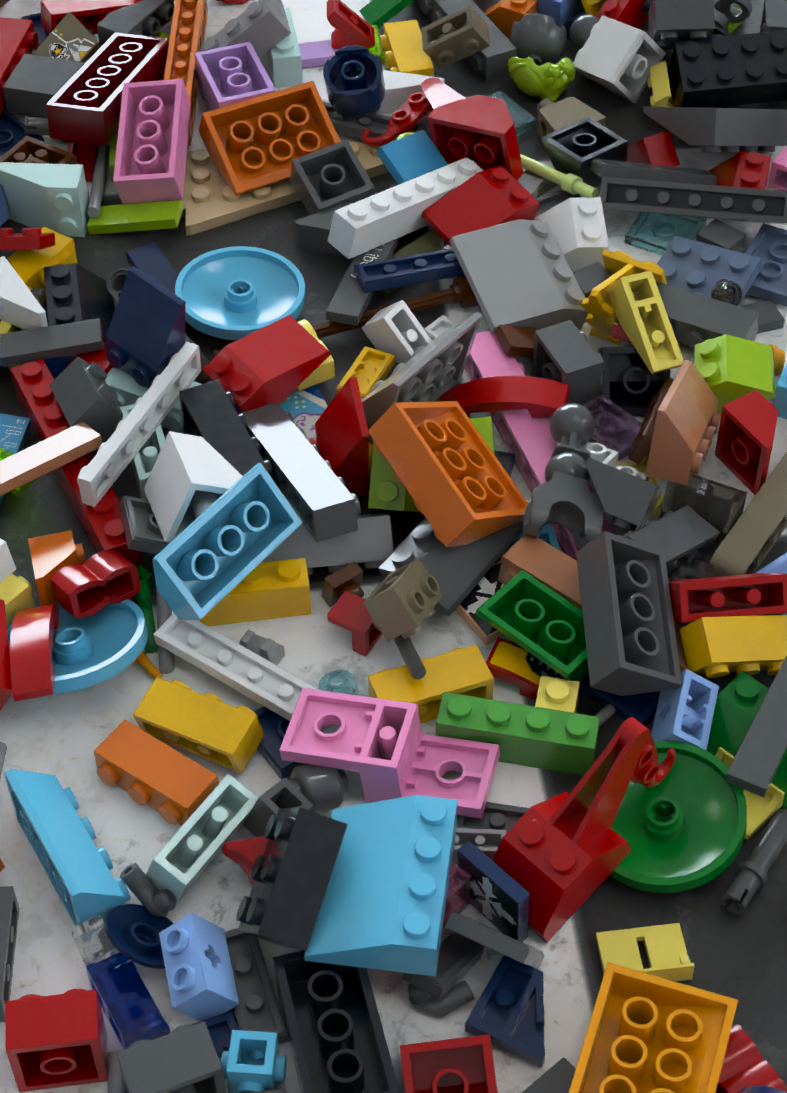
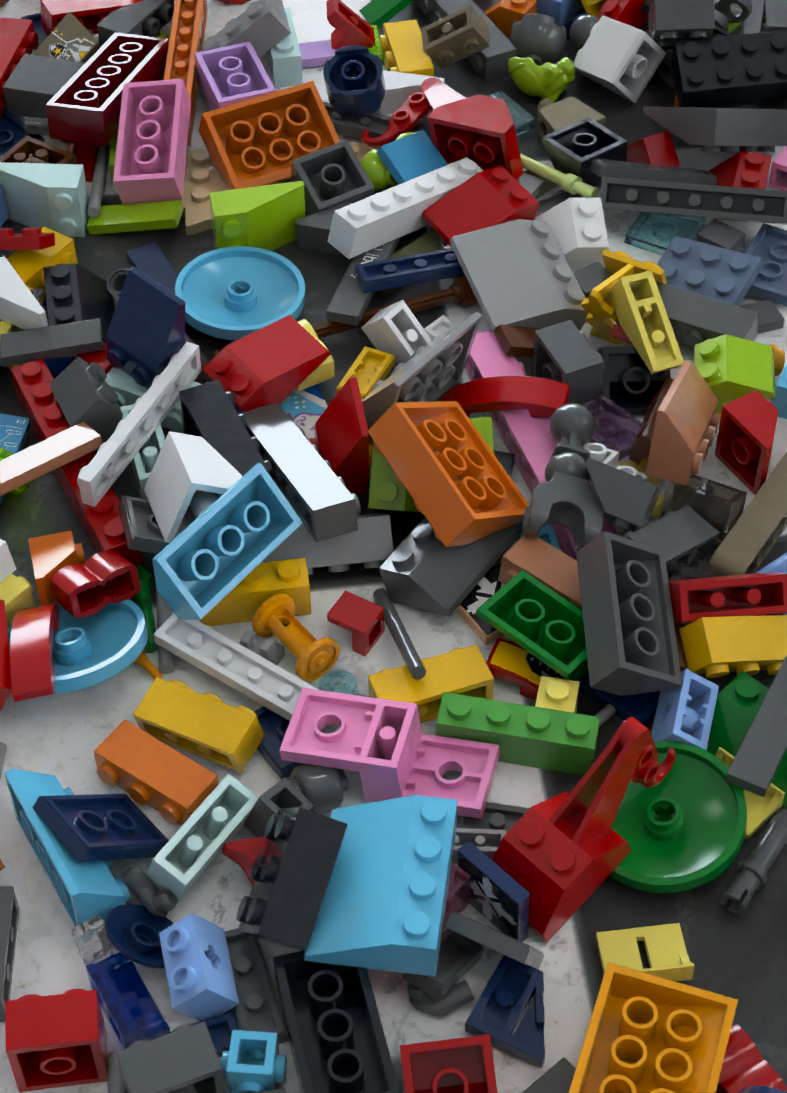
(101, 826): none -> dark blue tile
(257, 215): none -> lime slope
(278, 619): none -> light orange hose
(347, 579): reddish brown tile -> none
(377, 171): none -> lime brick
(403, 601): dark tan brick -> none
(660, 85): light yellow piece -> none
(727, 292): clear smoke plate -> none

